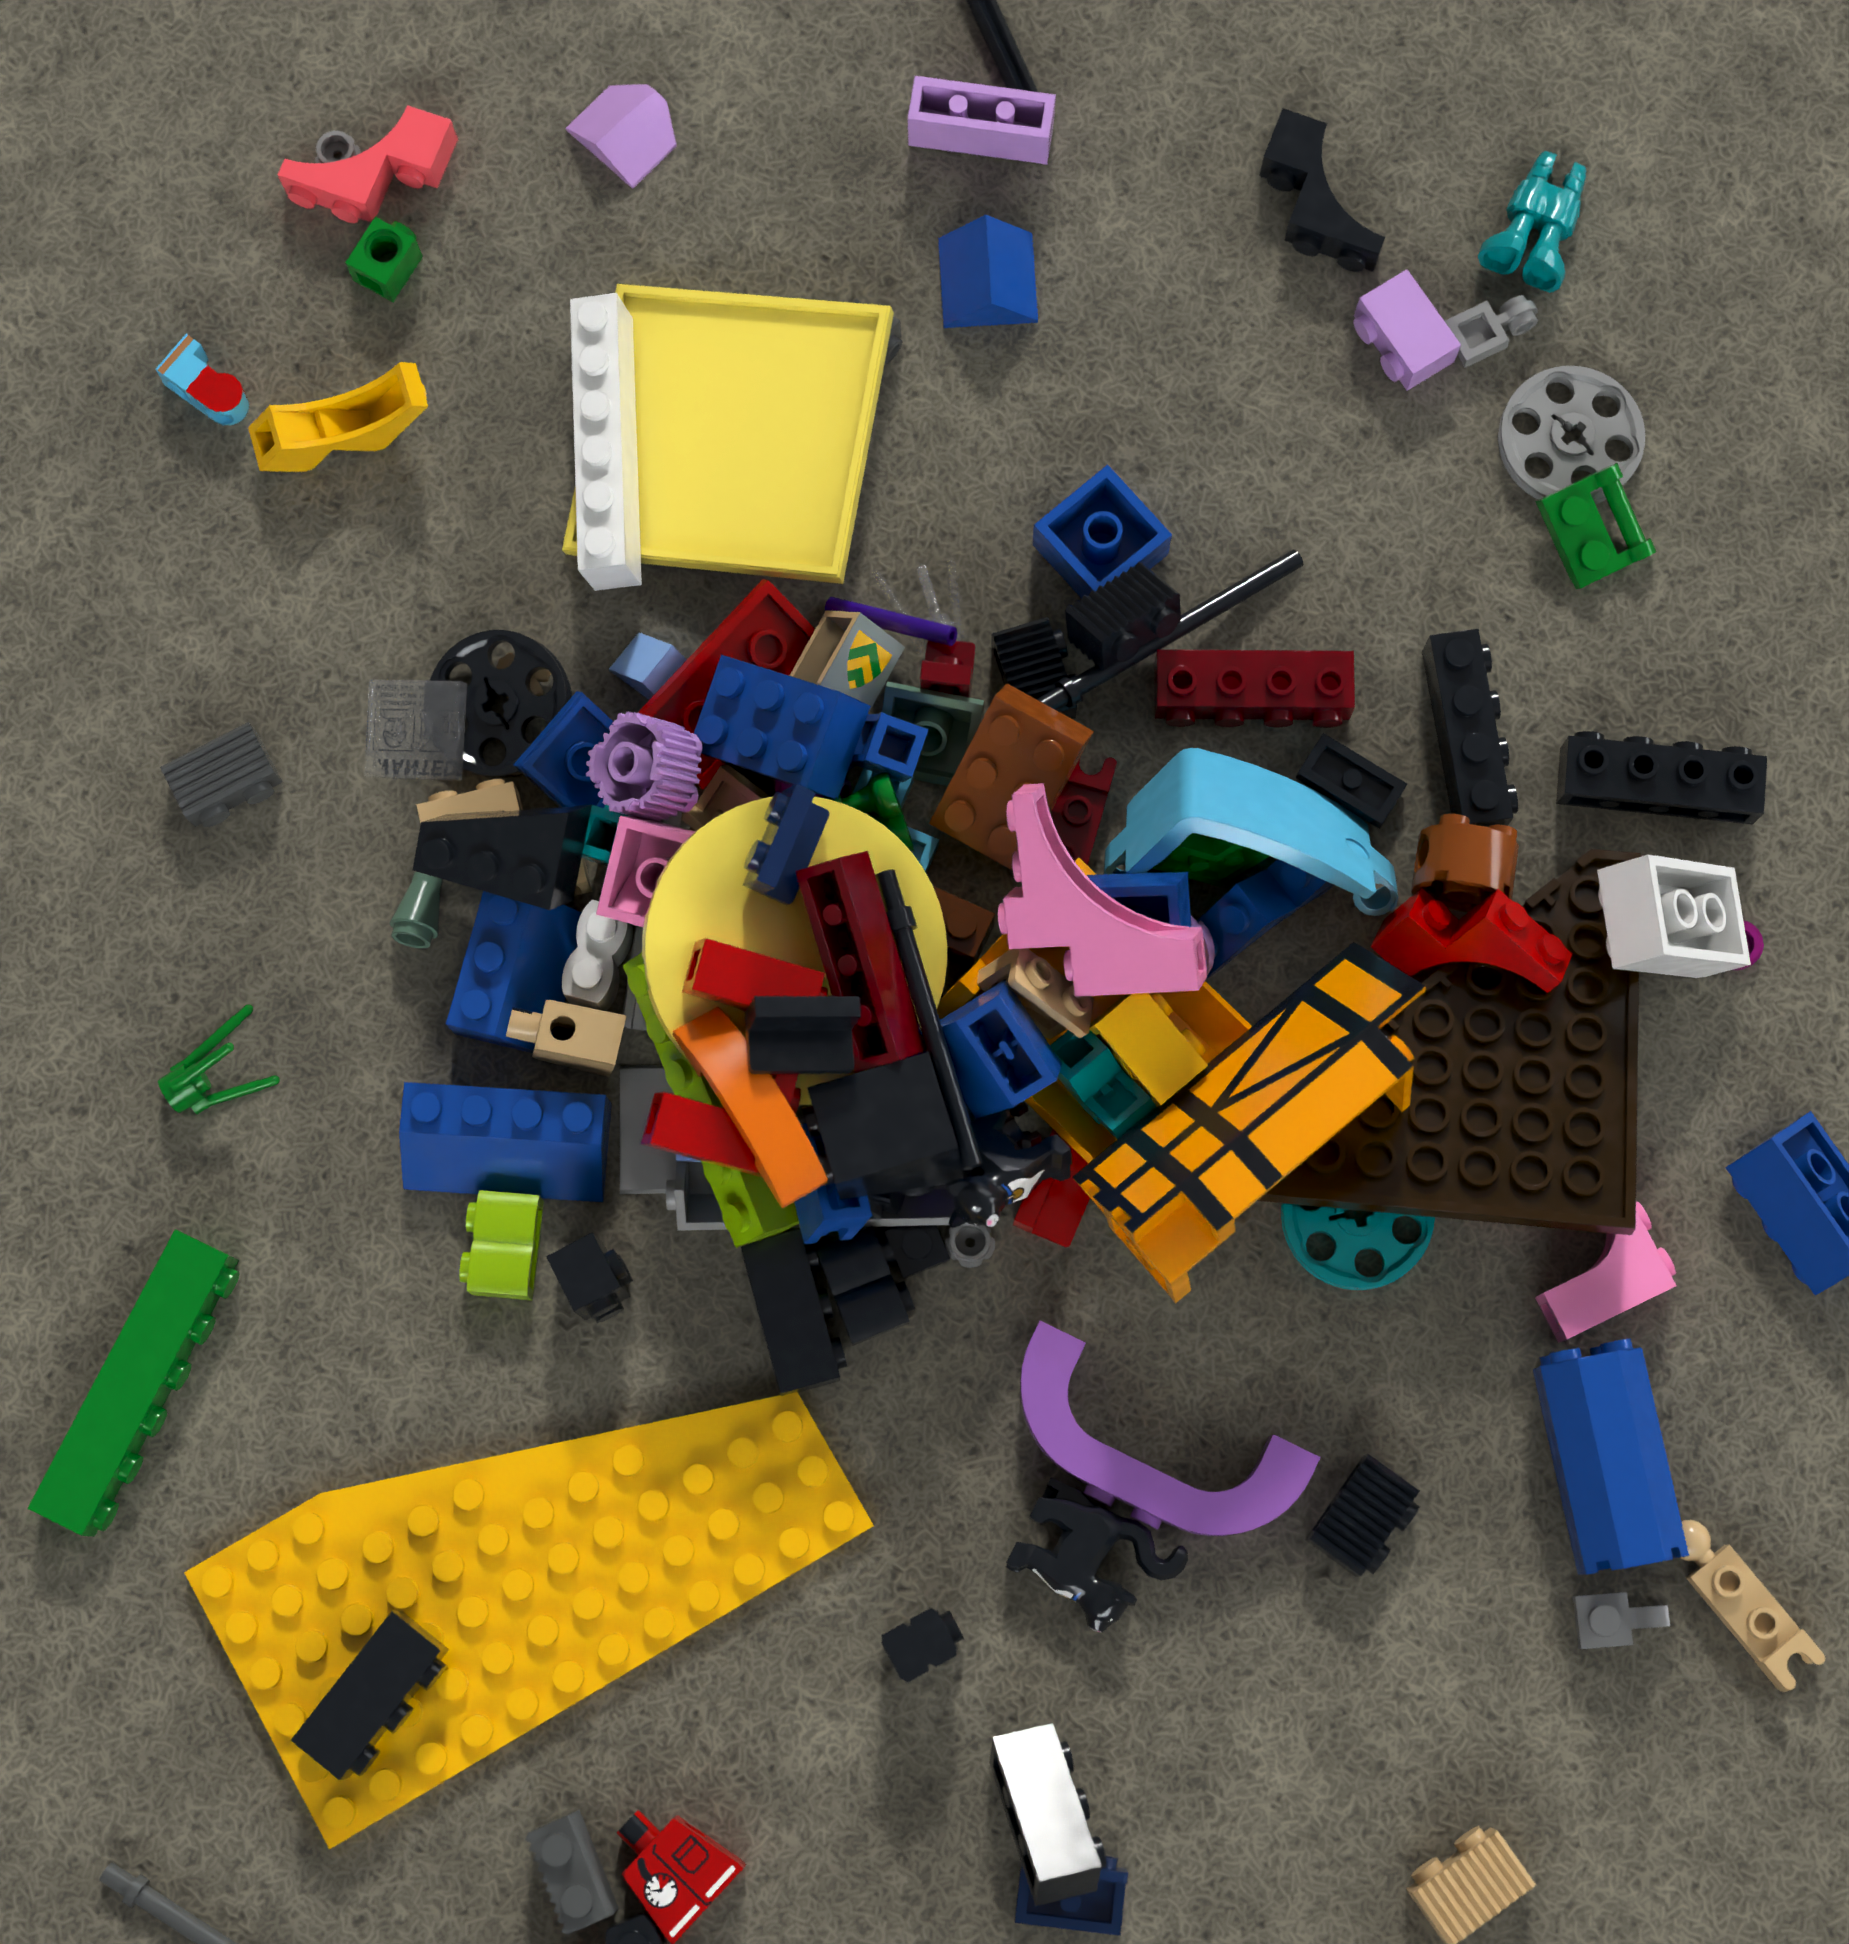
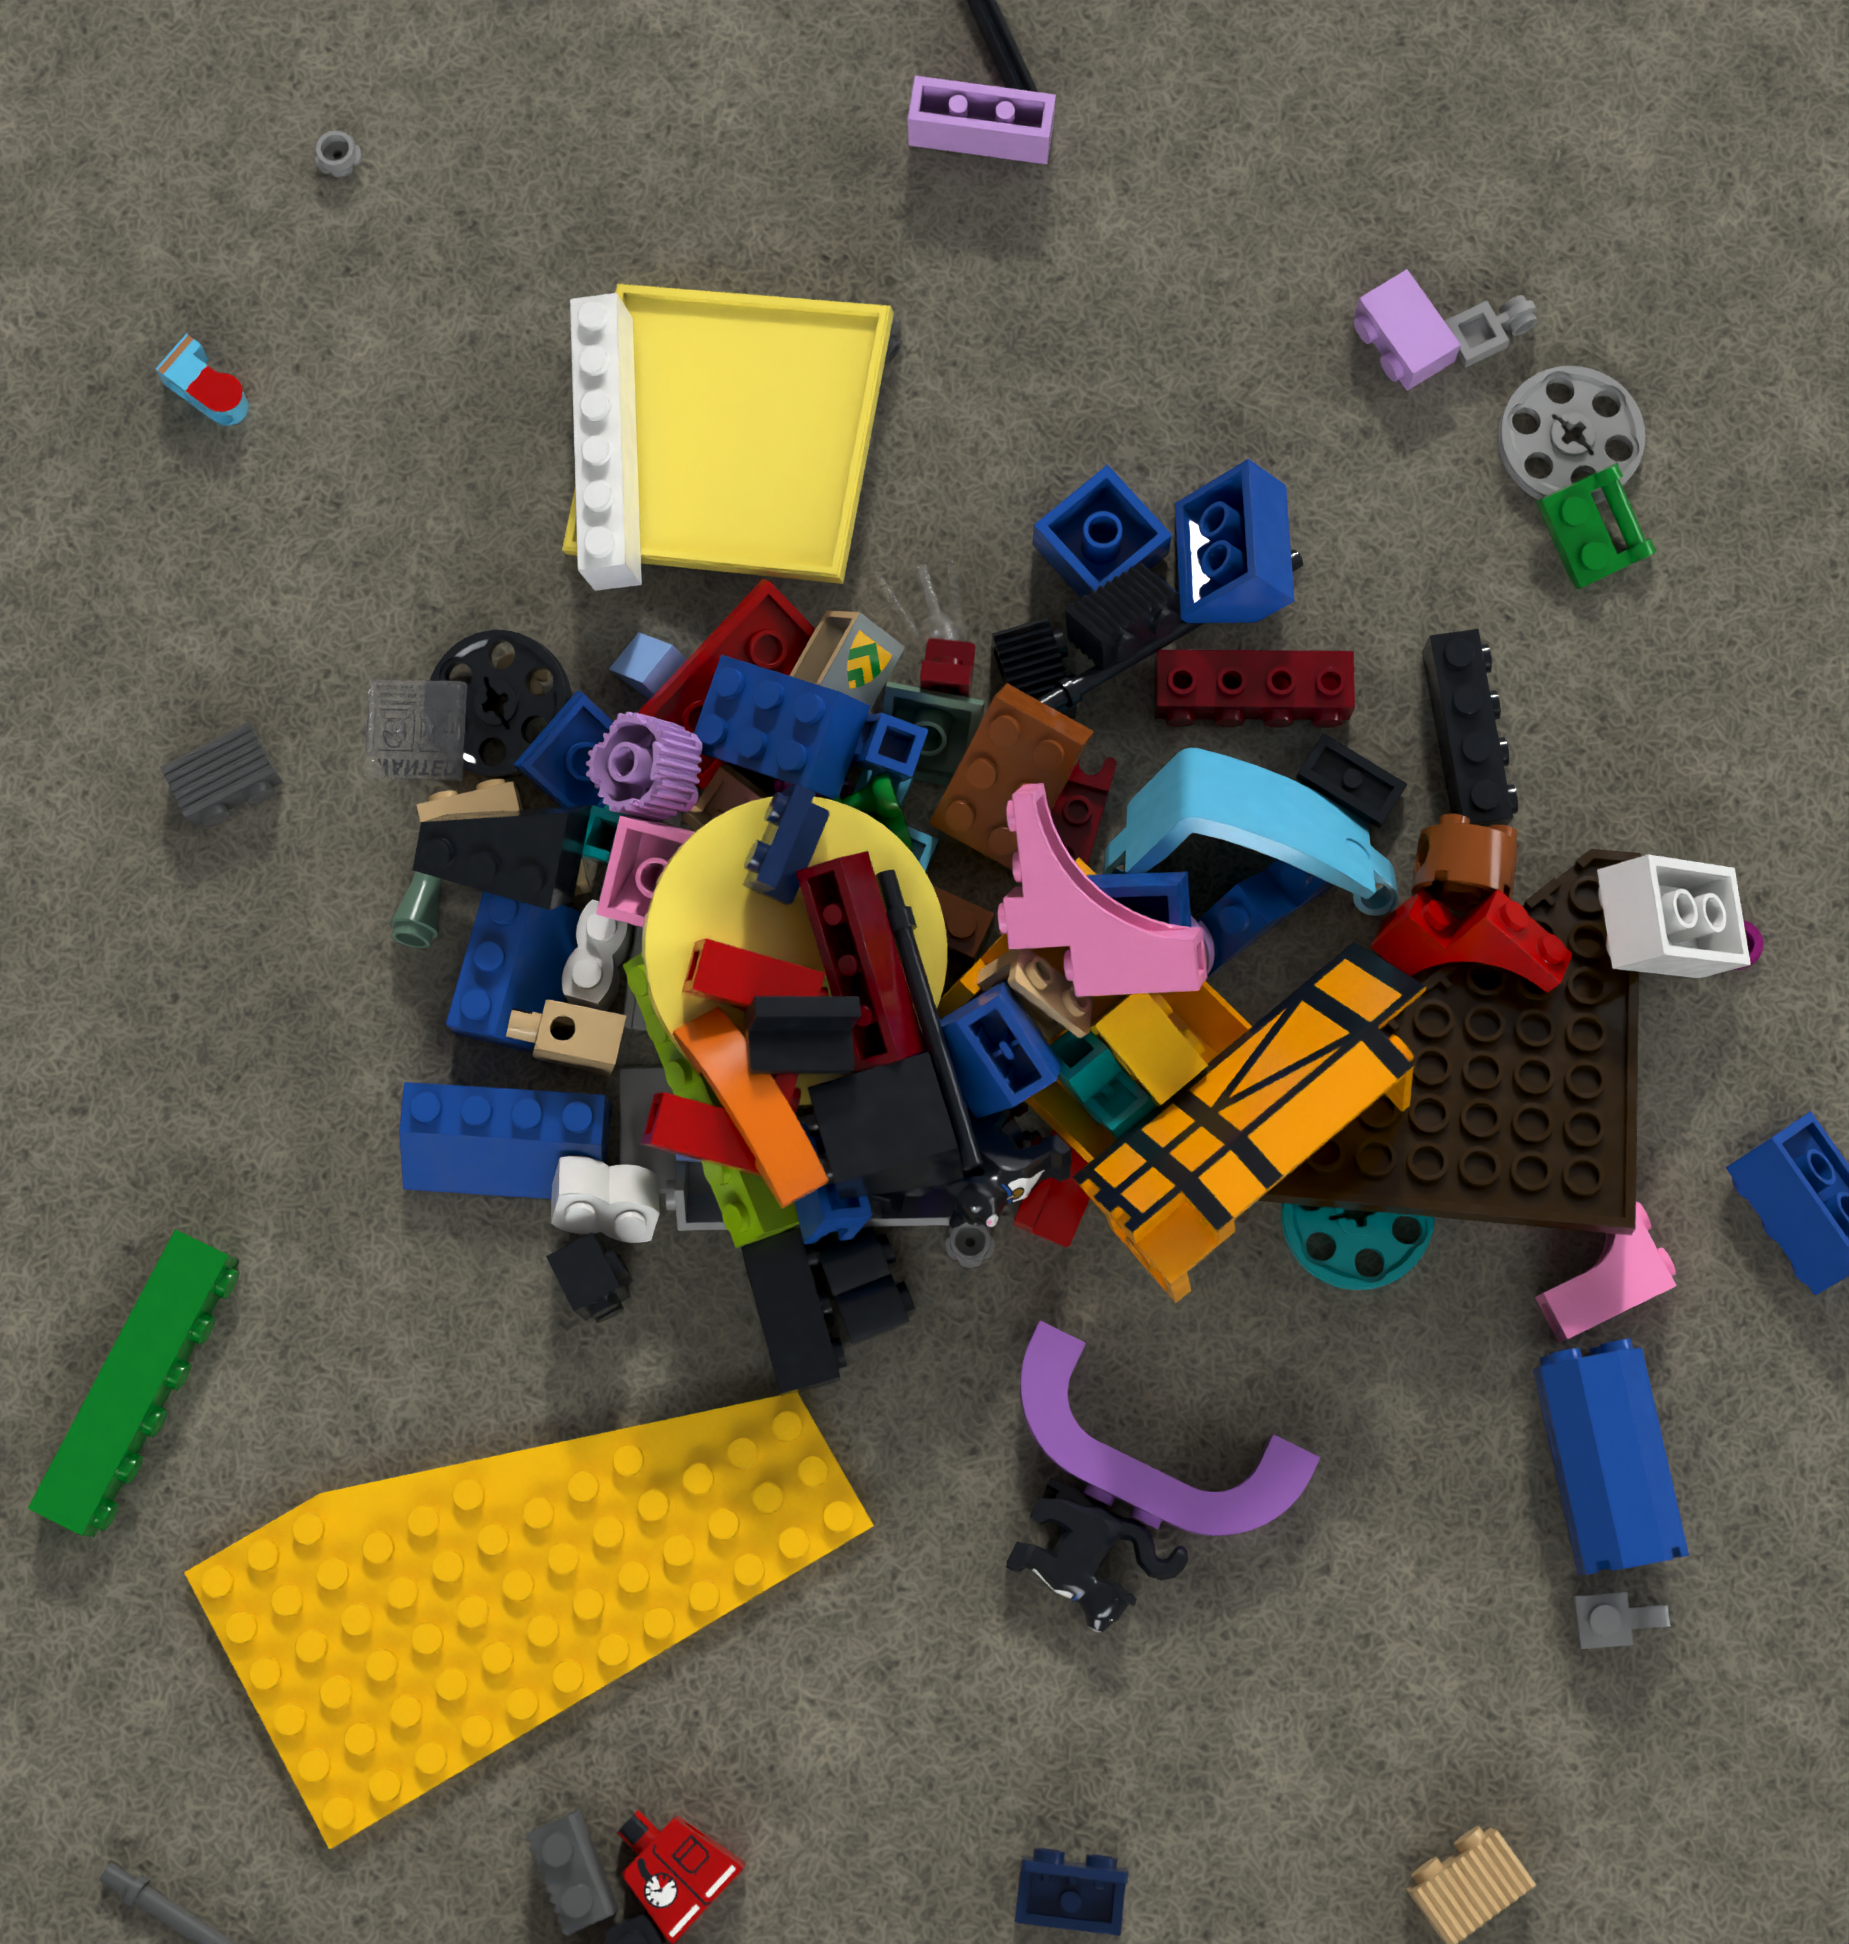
(188, 1082): green plant -> none
(355, 187): coral arch -> none
(359, 420): yellow arch -> none
(372, 1696): black brick -> none
(384, 277): green brick -> none
(503, 1245): lime brick -> none
(605, 1199): none -> white brick
(626, 130): lavender slope -> none
(898, 622): dark purple piece -> none
(917, 1248): black plate -> none
(926, 1641): black brick -> none
(987, 275): blue slope -> none
(1046, 1814): brick -> none
(1210, 859): green plate -> none
(1234, 548): none -> blue slope
(1318, 219): black arch -> none
(1364, 1516): black brick -> none
(1541, 207): teal piece -> none
(1662, 778): black brick -> none
(1747, 1608): tan plate -> none

